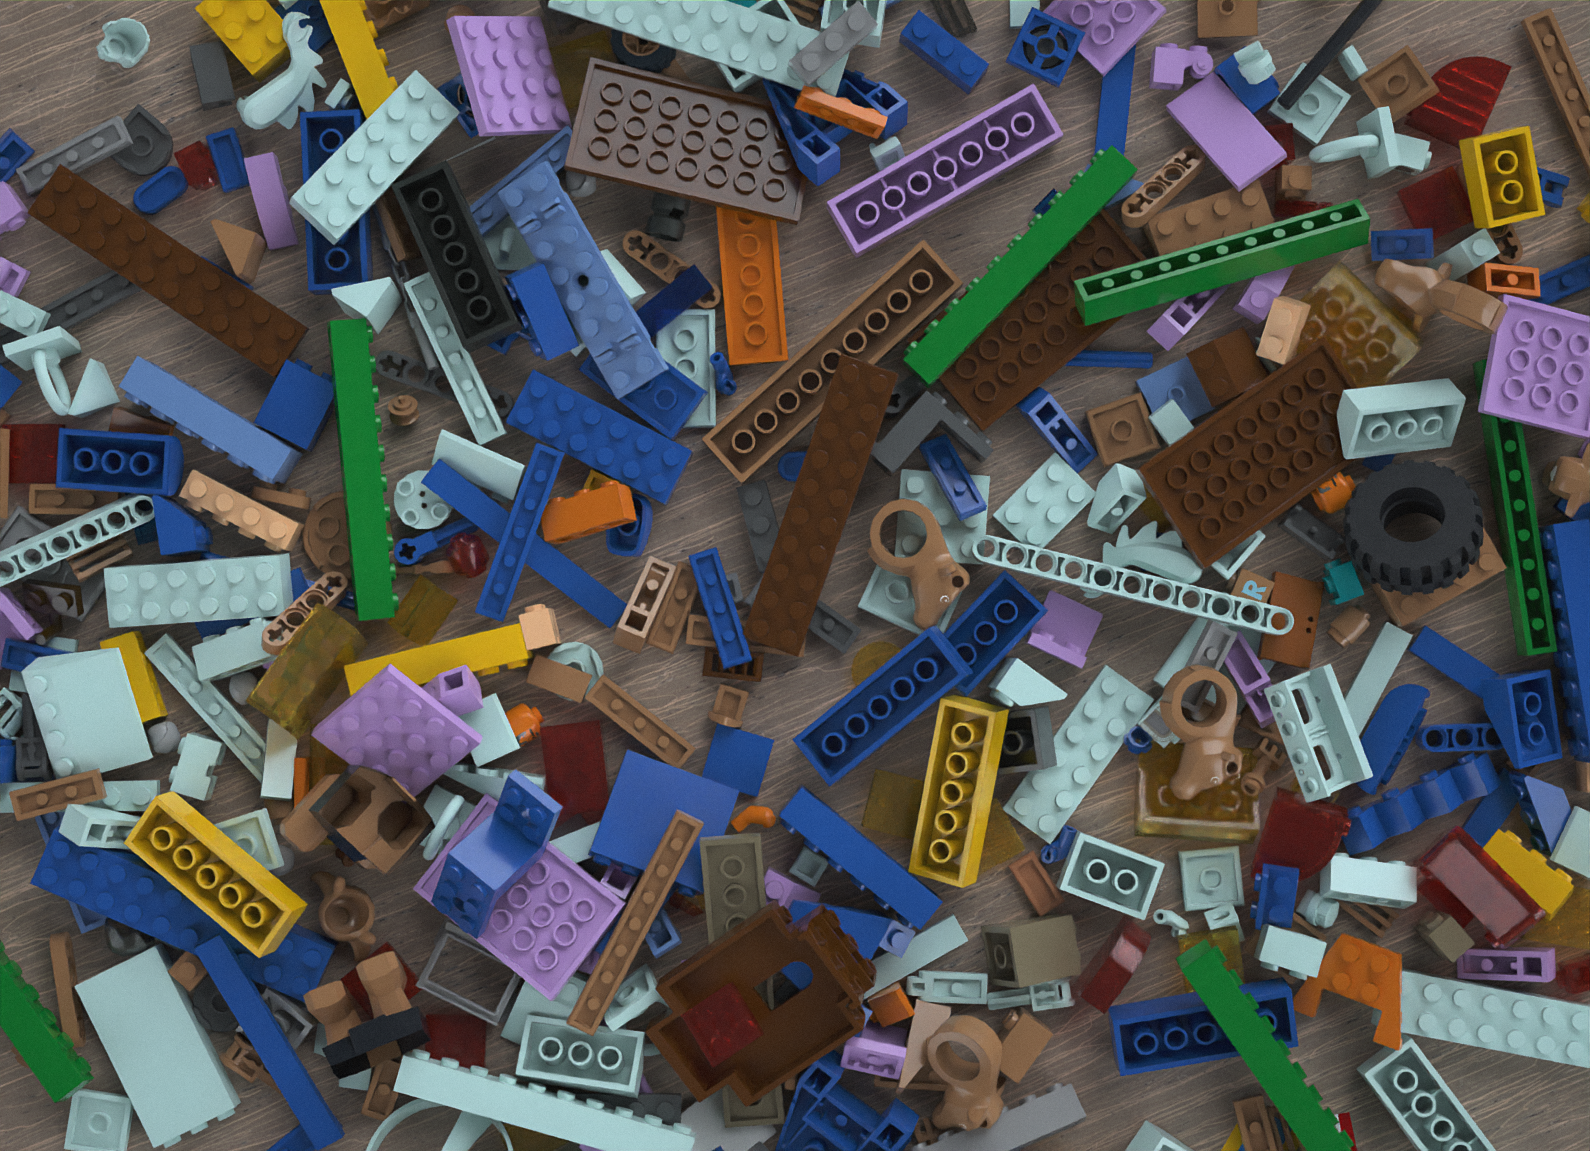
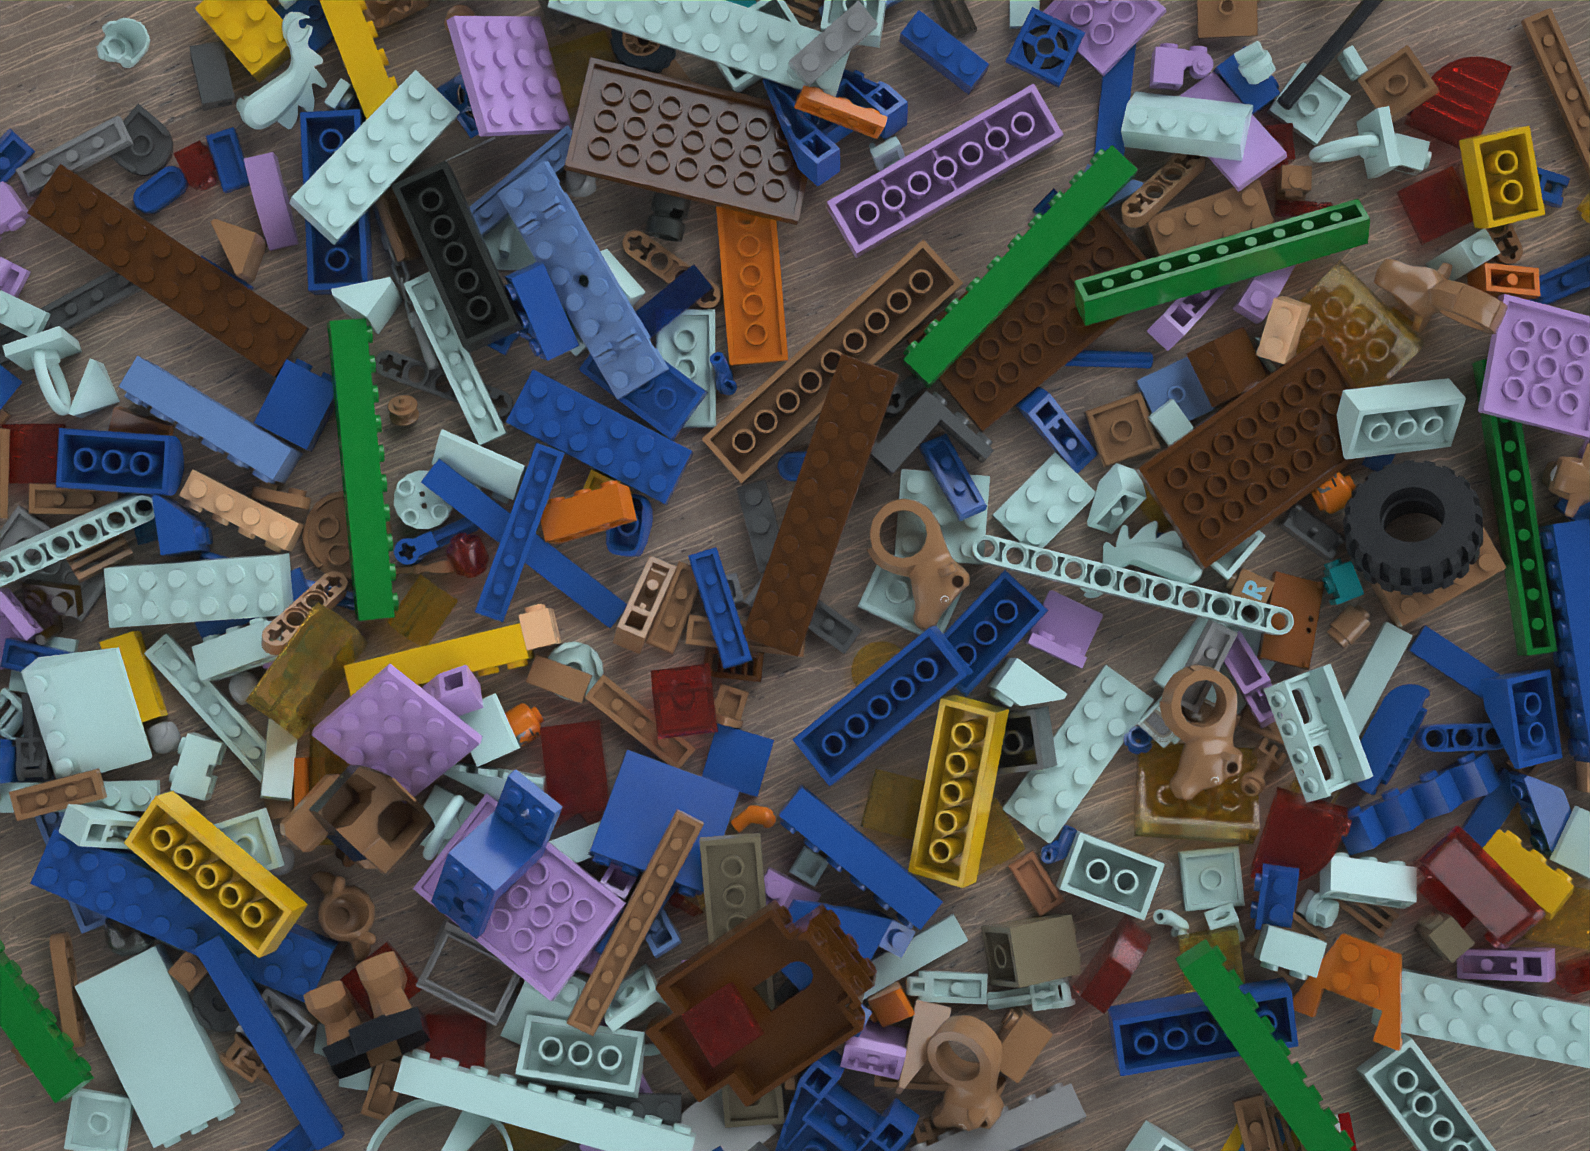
(684, 701): none -> clear red slope
(1186, 125): none -> light aqua slope
(1402, 244): blue plate -> none

